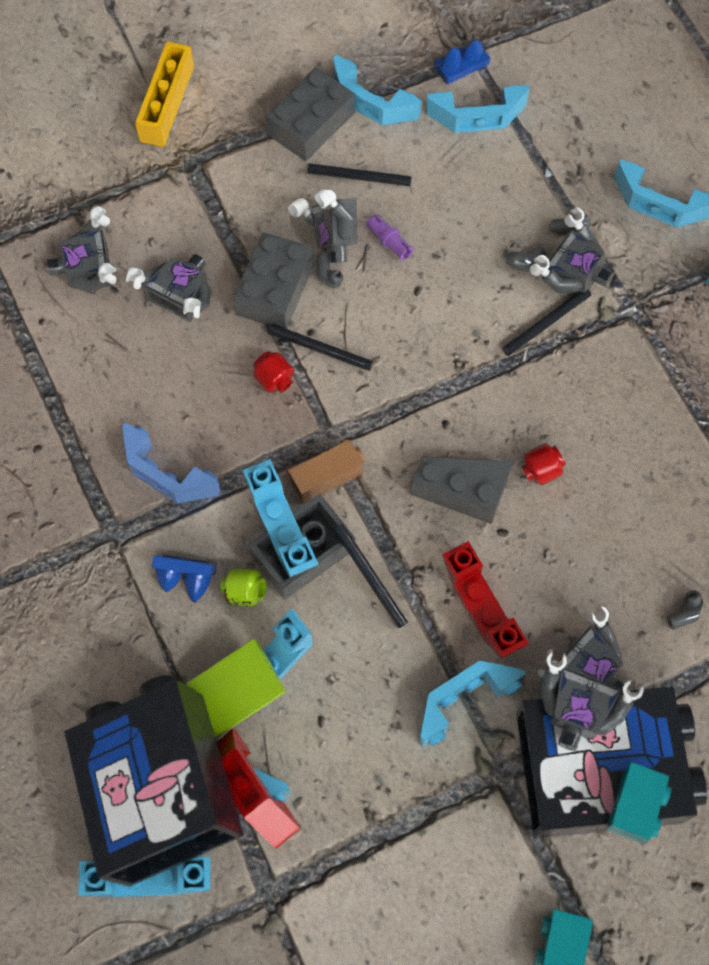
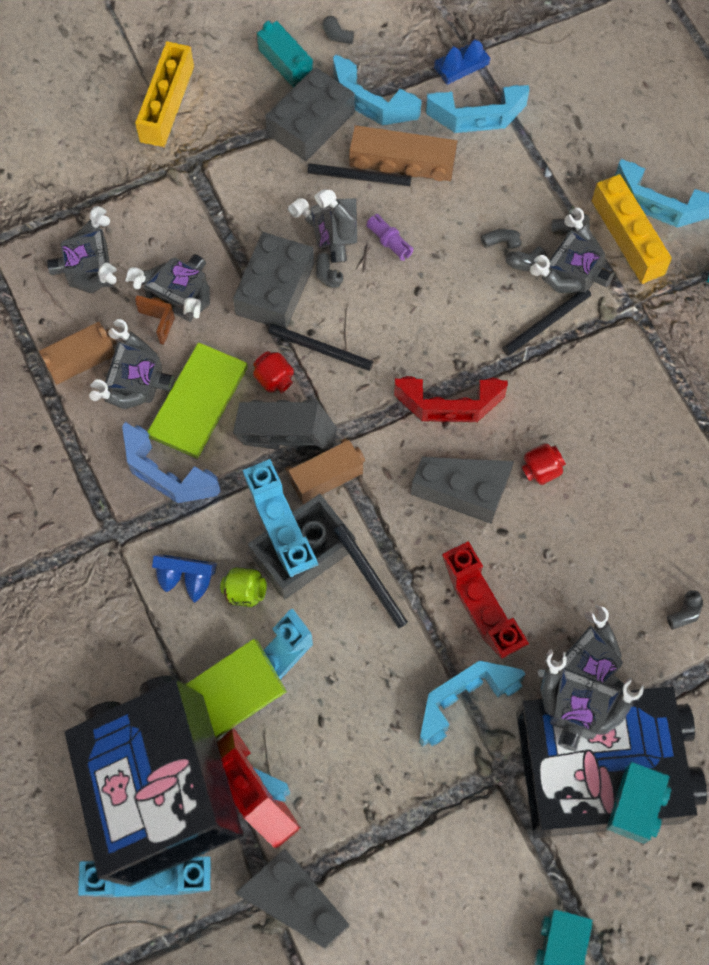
(78, 352): none -> medium nougat brick
(132, 373): none -> torso
(159, 309): none -> dark orange bracket
(197, 400): none -> lime tile
(284, 52): none -> teal brick
(285, 424): none -> dark grey wedge
(295, 900): none -> dark grey wedge
(334, 31): none -> dark grey arm
(402, 153): none -> medium nougat brick
(437, 409): none -> red slope
(501, 235): none -> dark grey arm
(631, 229): none -> yellow brick

